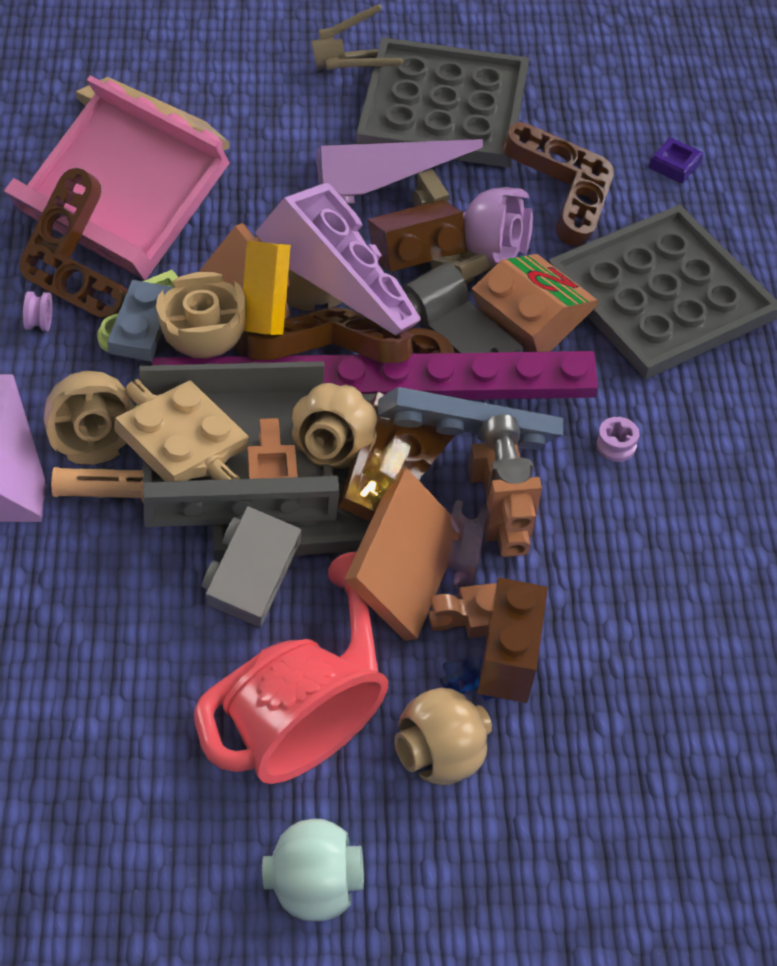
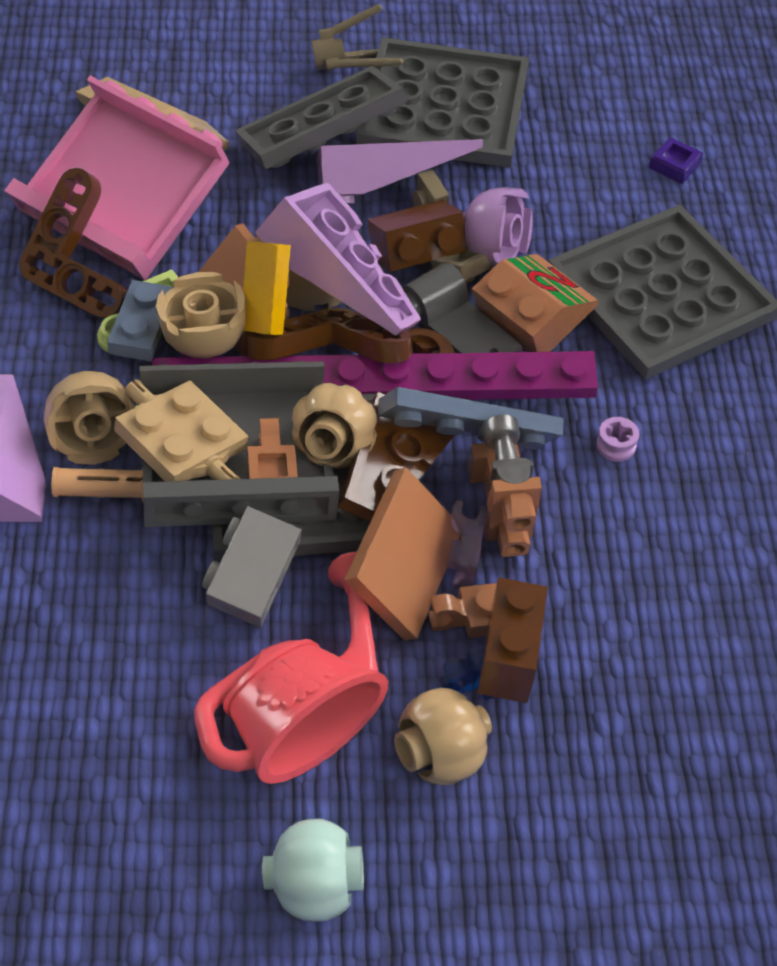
(37, 311): lavender bush -> none
(320, 117): none -> dark grey plate
(383, 469): clear yellow plate -> none
(580, 179): reddish brown beam -> none

